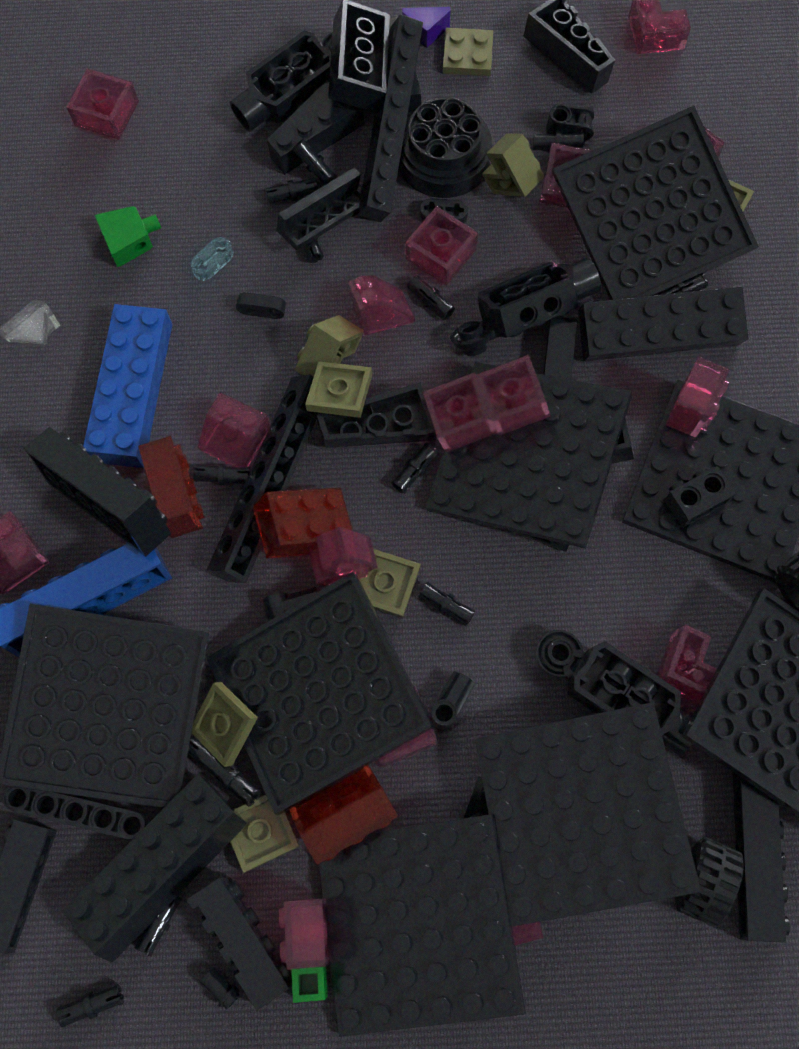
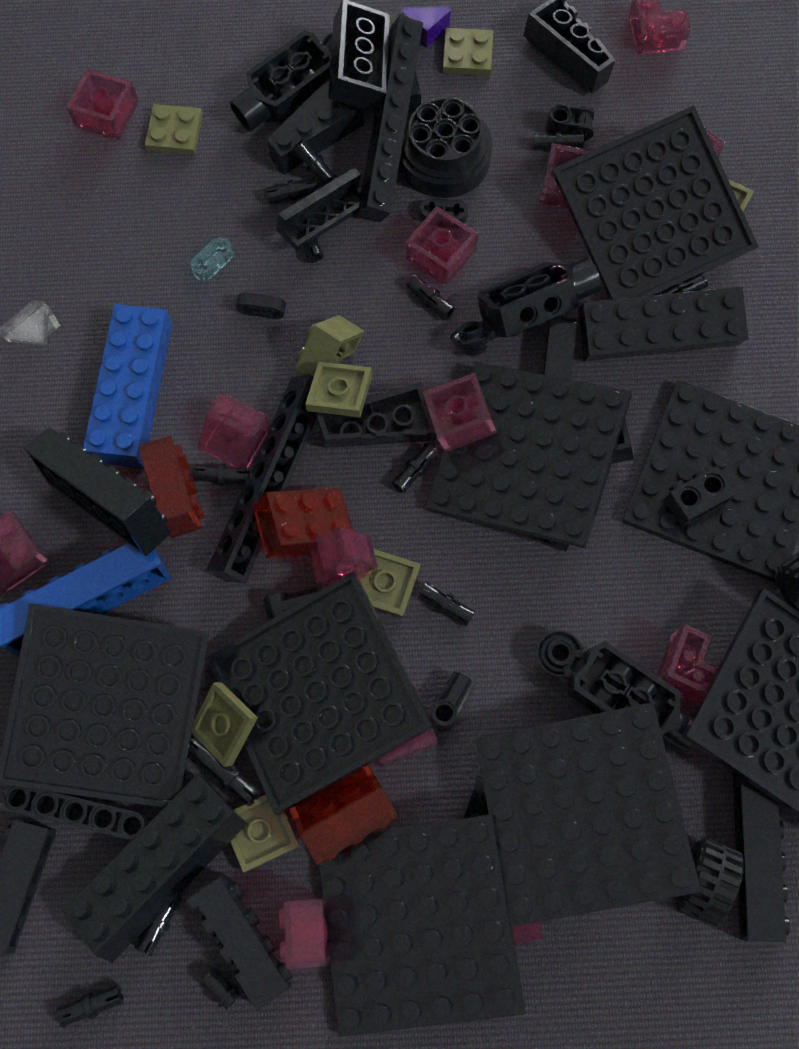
(127, 233): green torso -> none
(174, 129): none -> olive plate
(309, 984): green brick -> none
(379, 304): clear pink slope -> none
(513, 167): olive brick -> none
(513, 395): clear pink brick -> none
(699, 397): clear pink brick -> none

